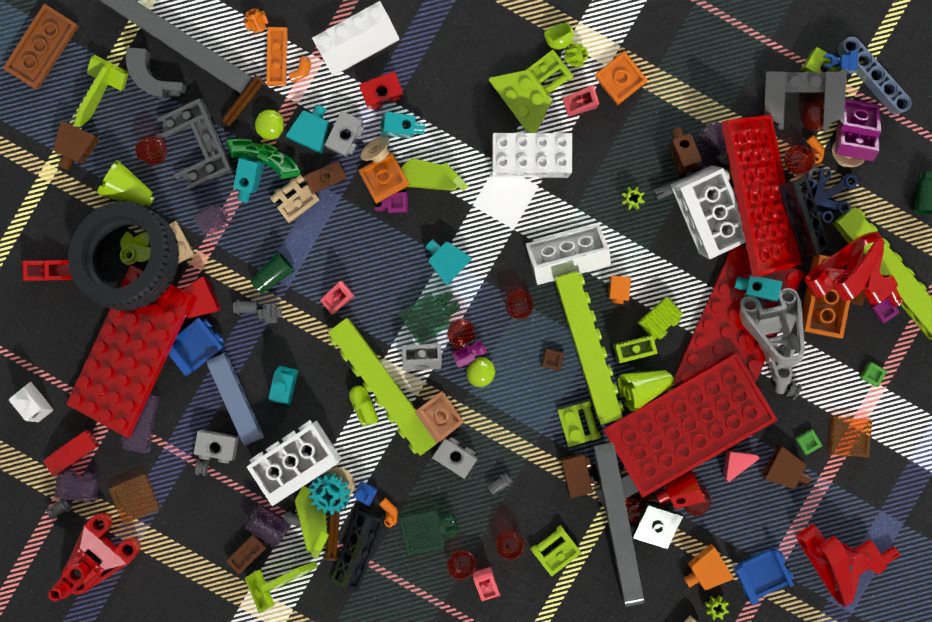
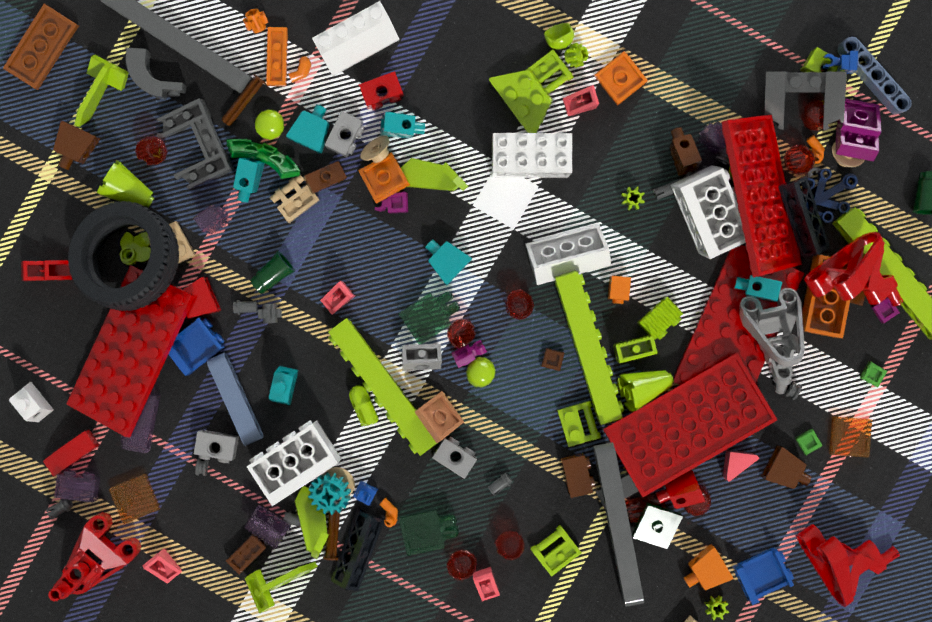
(163, 566): none -> coral slope

